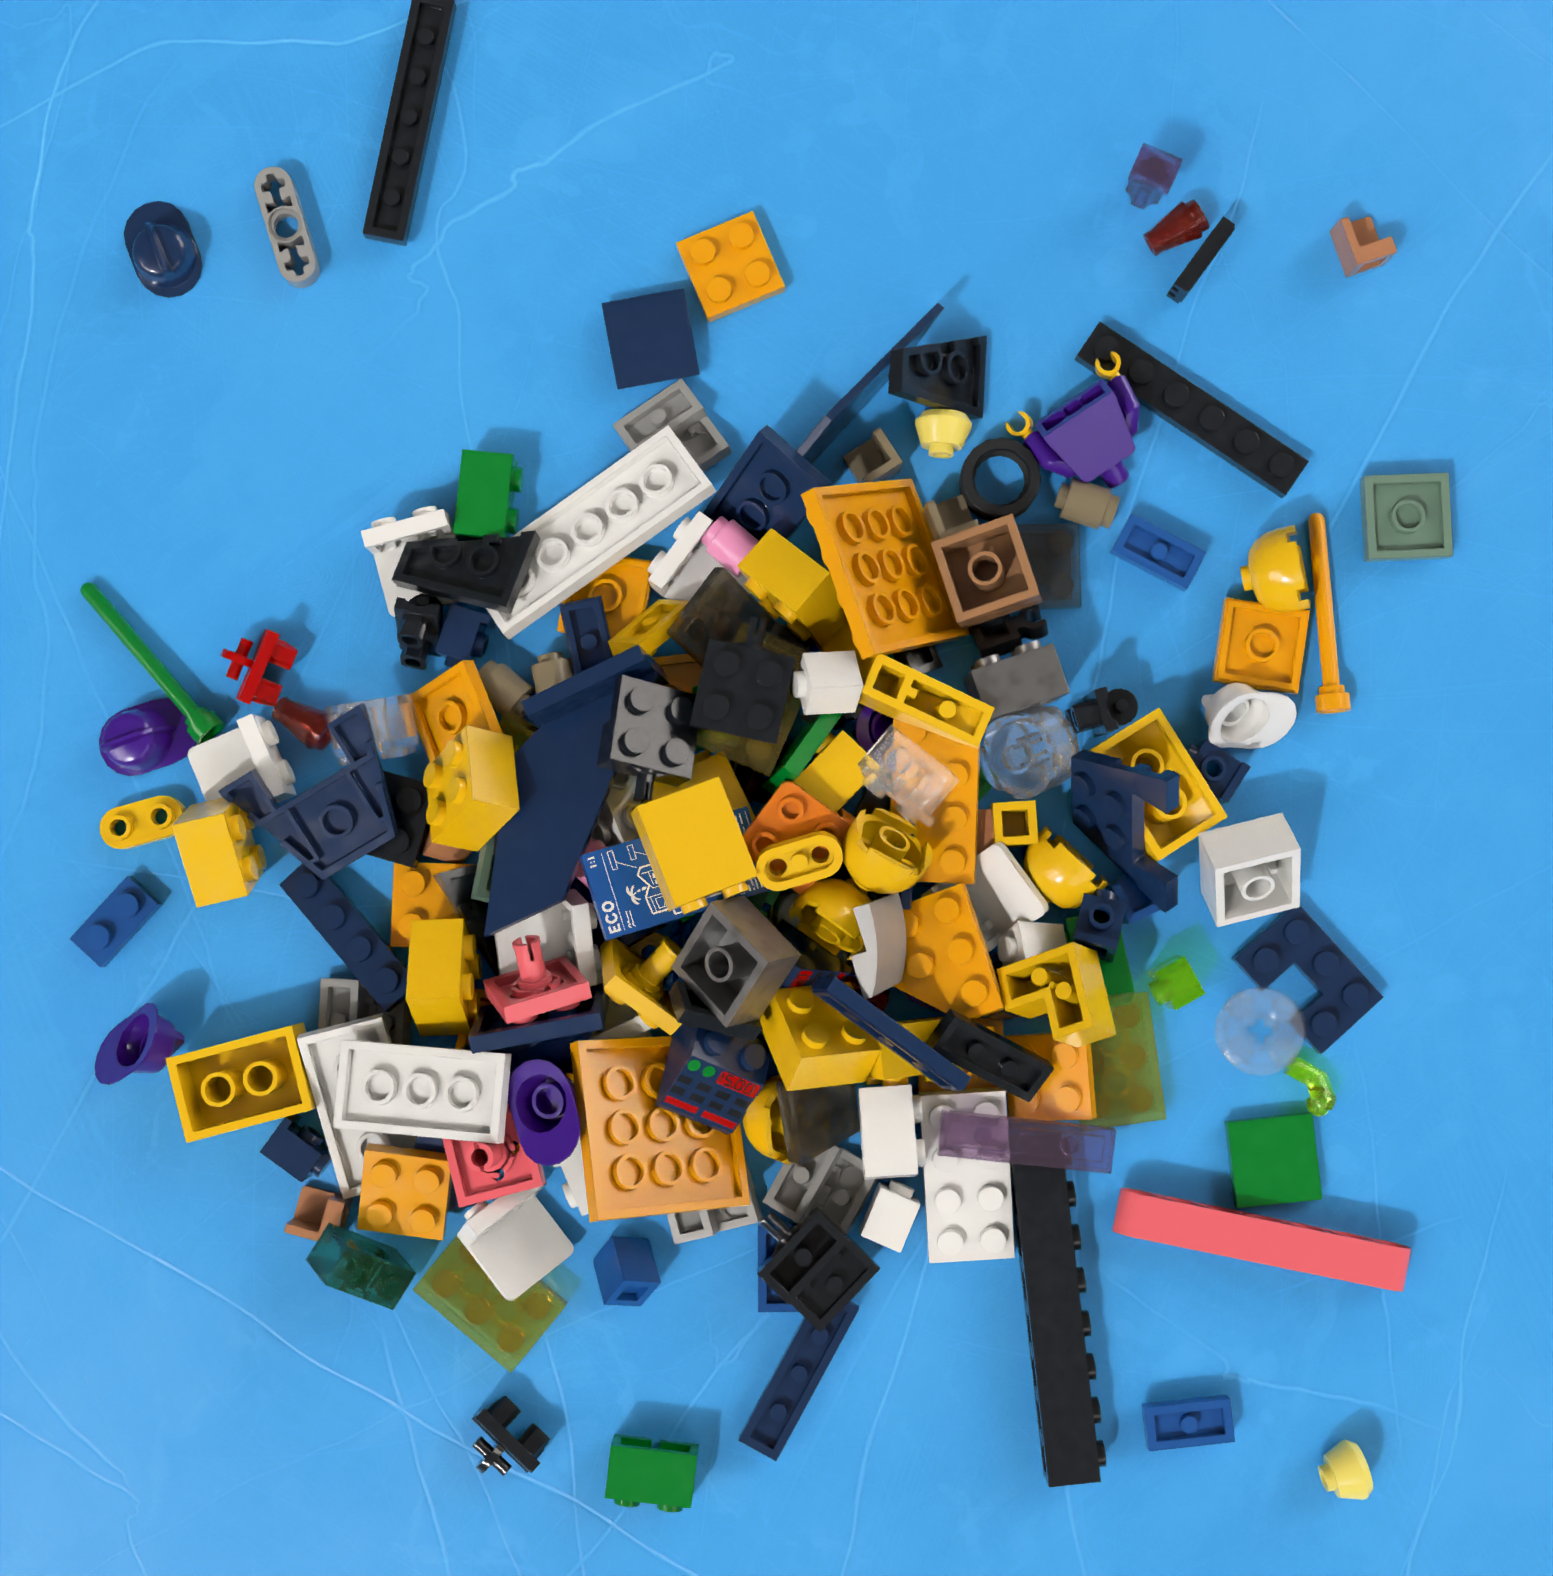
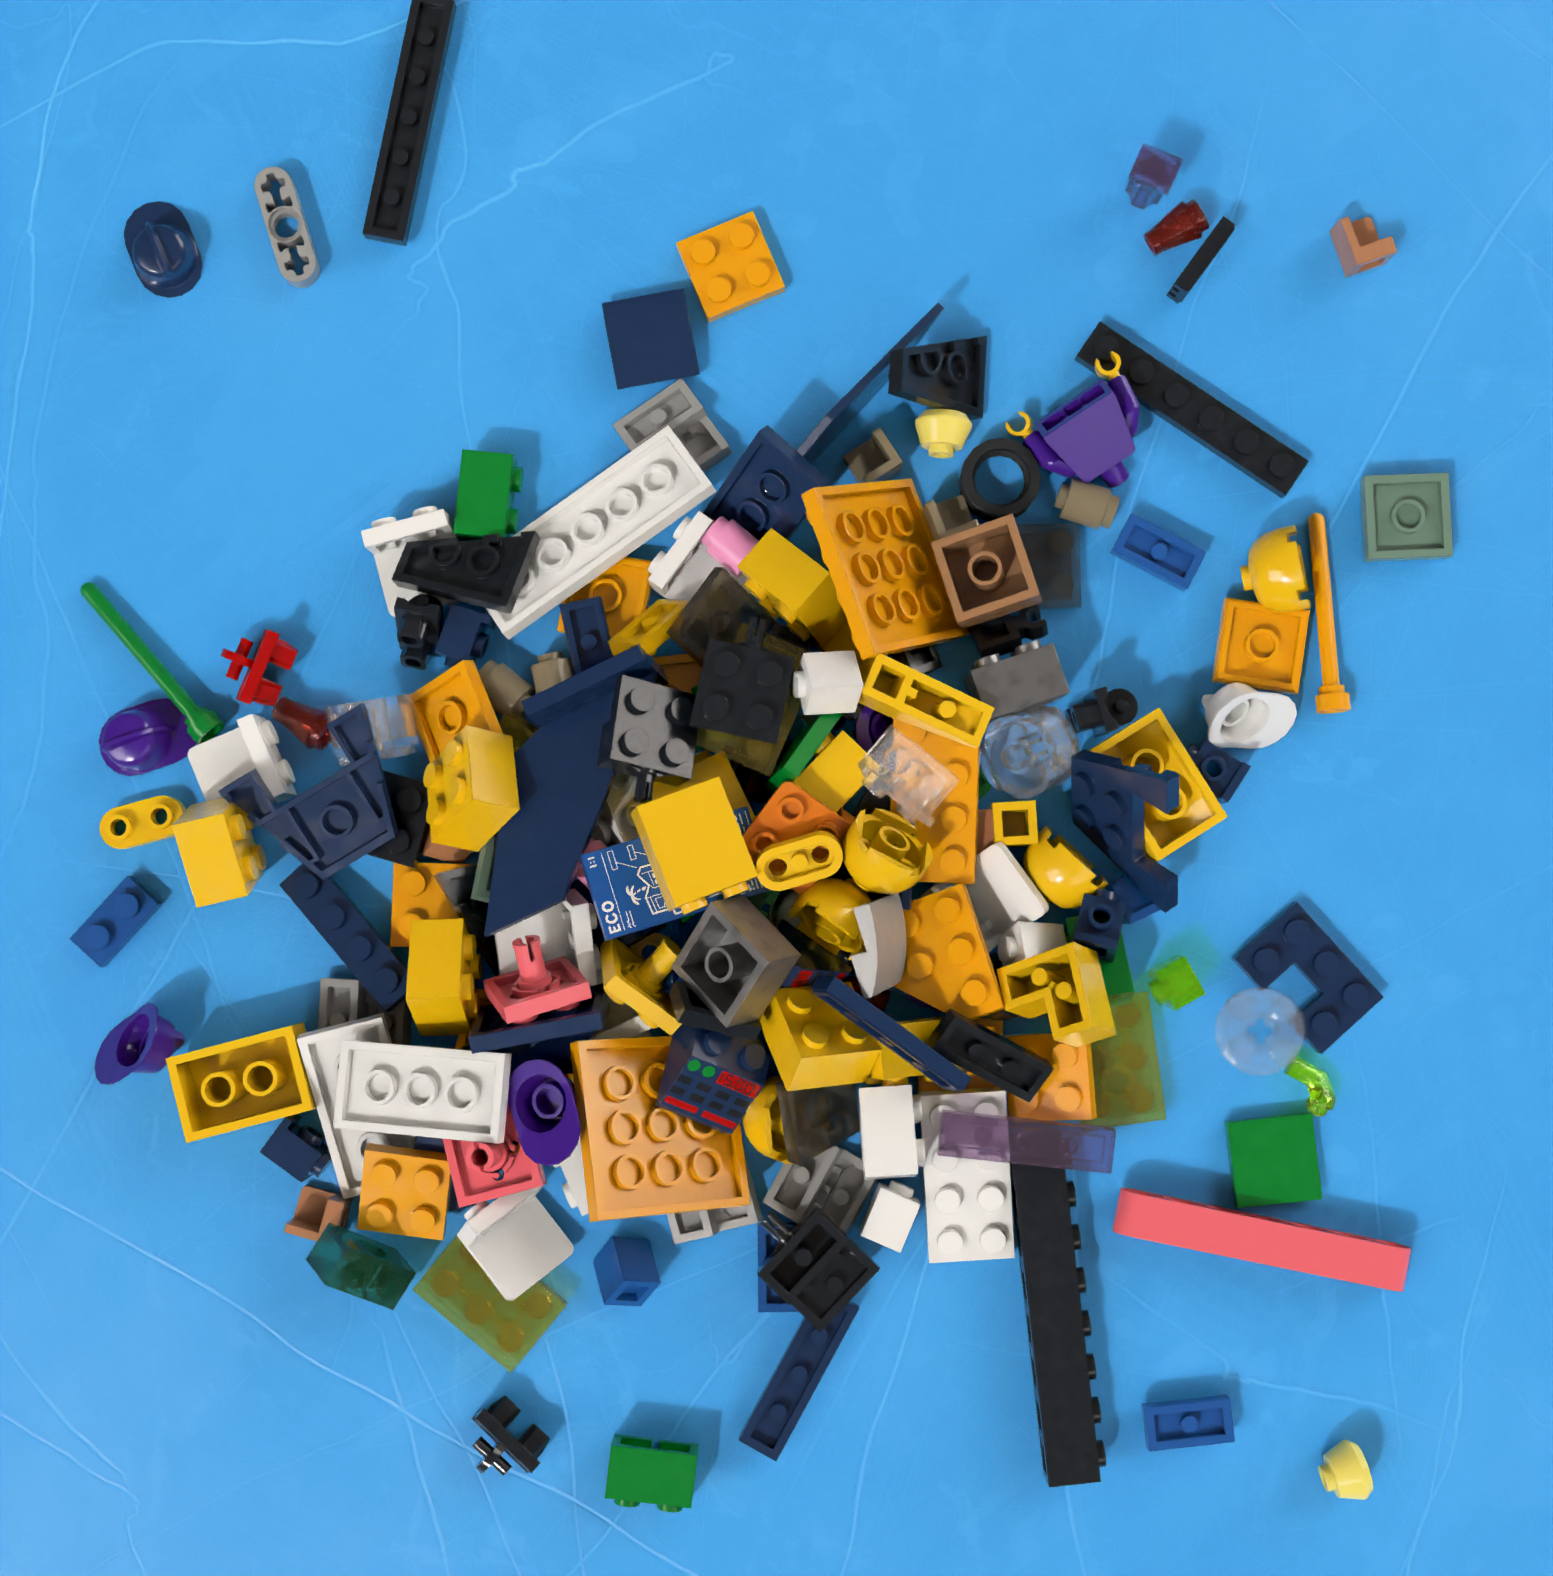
(1249, 869): white brick -> none

